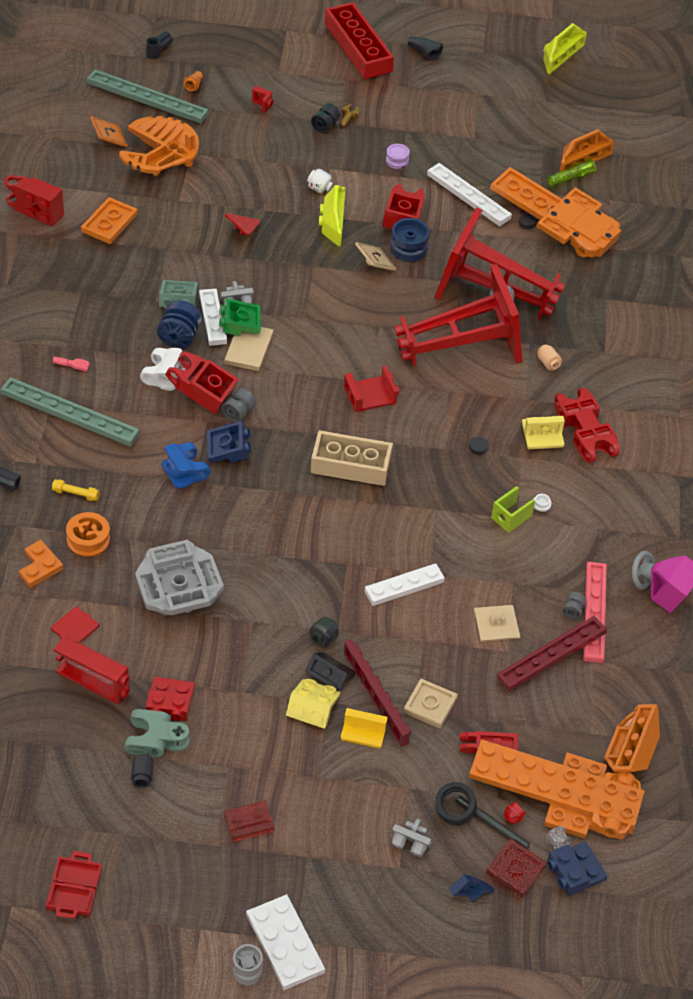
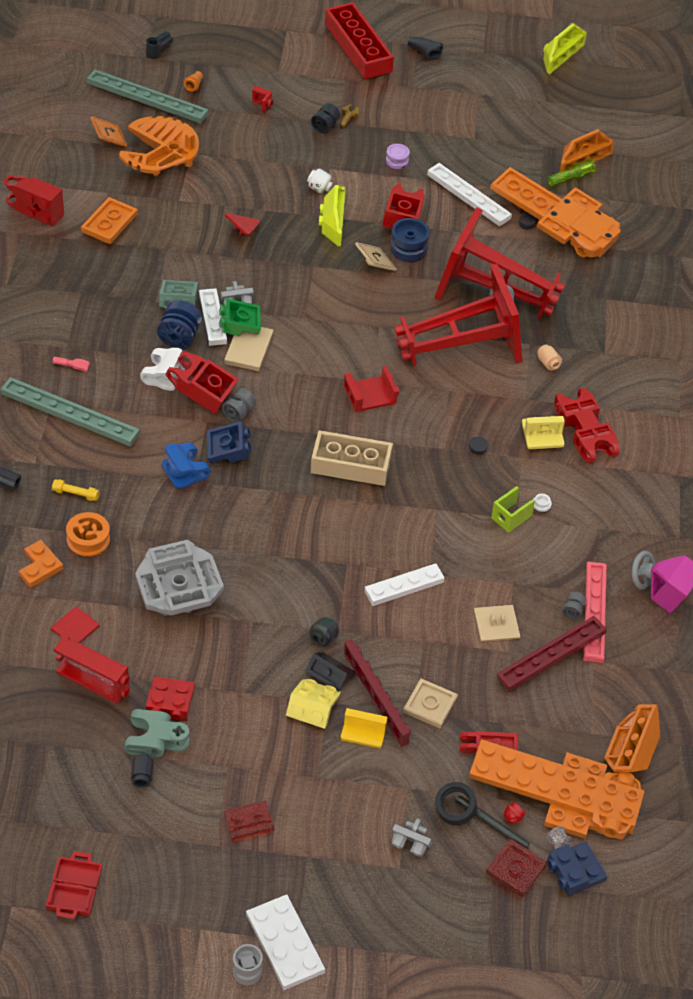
(470, 887): dark blue slope -> none

